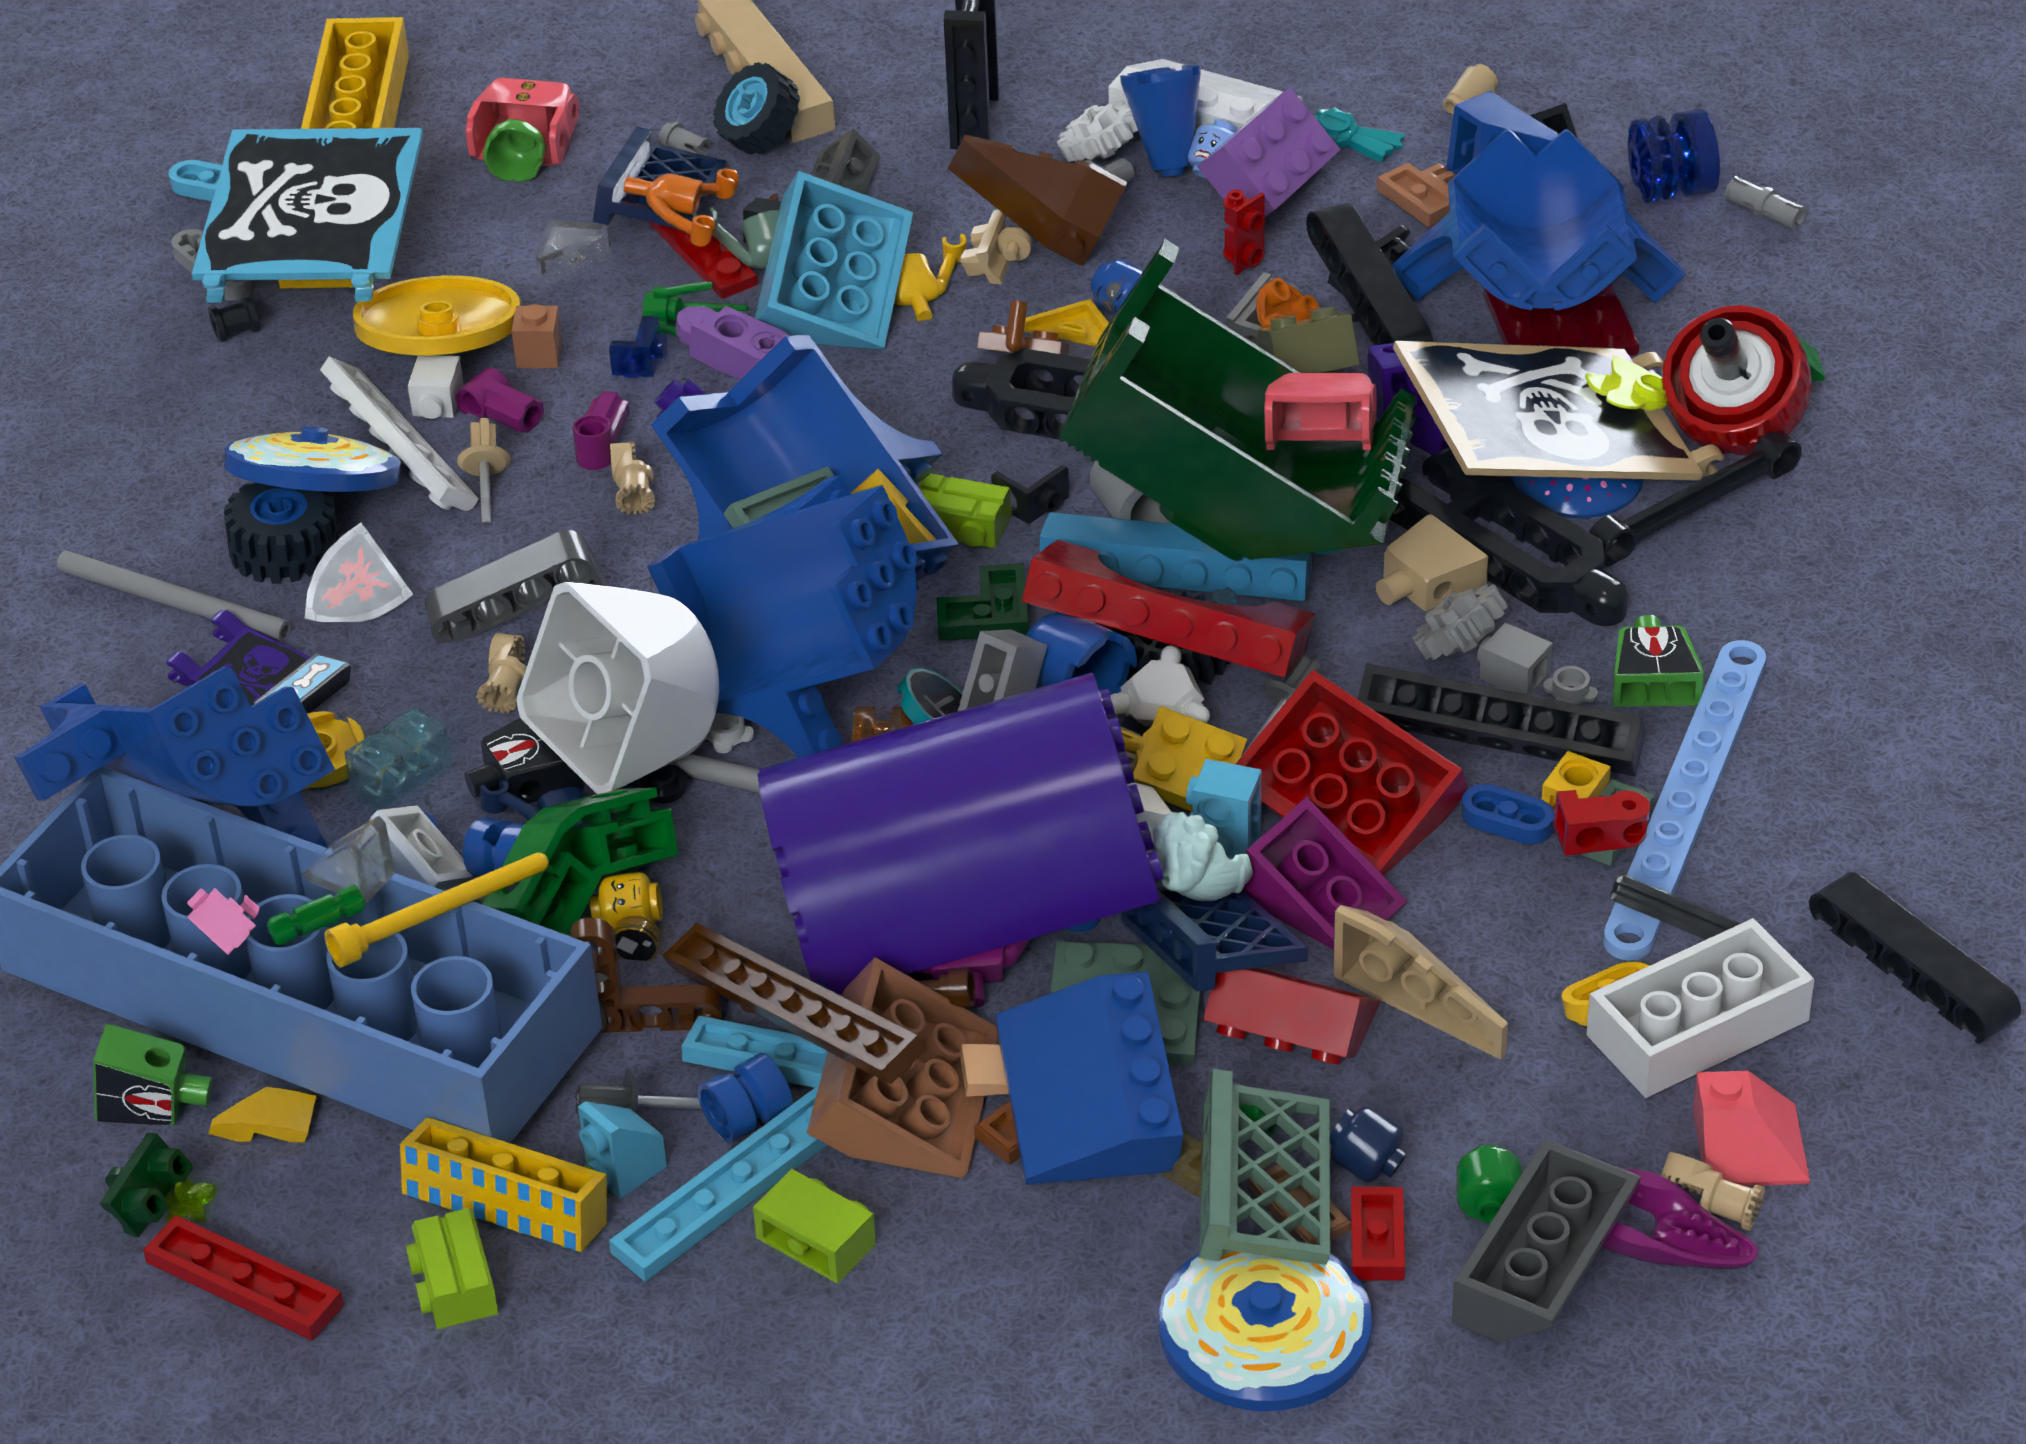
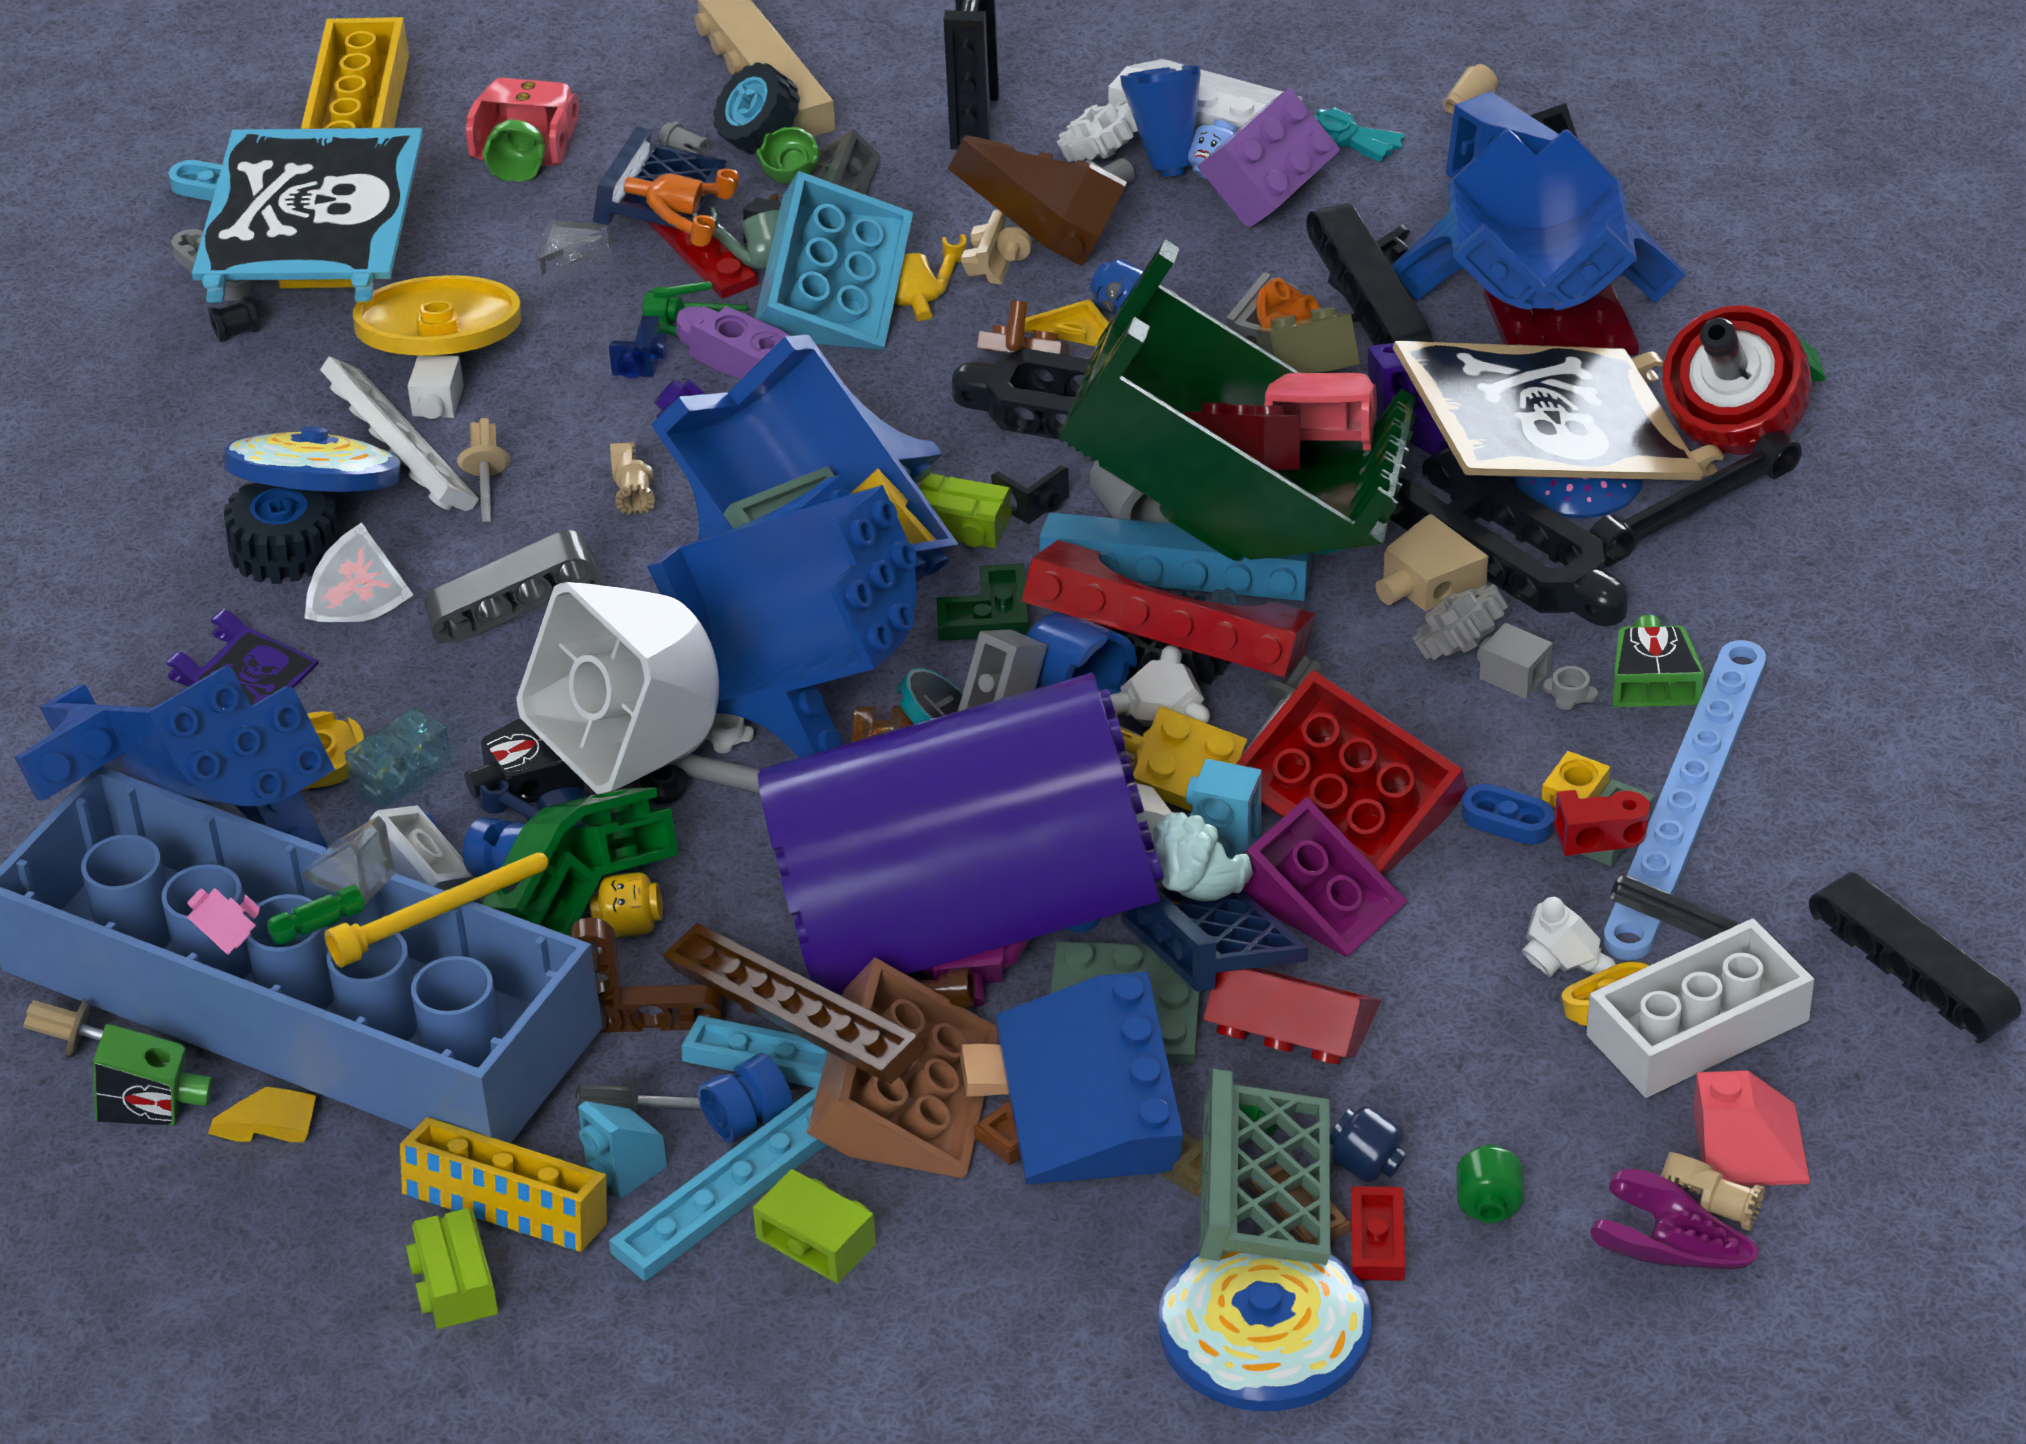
(61, 1023): none -> tan piece
(141, 1186): dark green hips -> none
(168, 593): light grey piece -> none
(190, 1200): clear neon green plant -> none
(244, 1277): red plate -> none
(315, 680): slope -> none
(493, 397): magenta piece -> none
(504, 673): tan connector -> none
(537, 336): nougat brick -> none
(598, 430): magenta piece -> none
(637, 938): tile -> none
(787, 153): none -> bright green hair
(1246, 234): red hinge -> none
(1255, 430): none -> dark red slope
(1406, 975): tan wedge -> none
(1418, 192): nougat hinge -> none
(1503, 718): black brick -> none
(1540, 1243): dark grey slope -> none
(1562, 941): none -> white rock
(1629, 386): neon yellow plate -> none
(1674, 155): clear blue wheel -> none
(1765, 202): light grey pin -> none

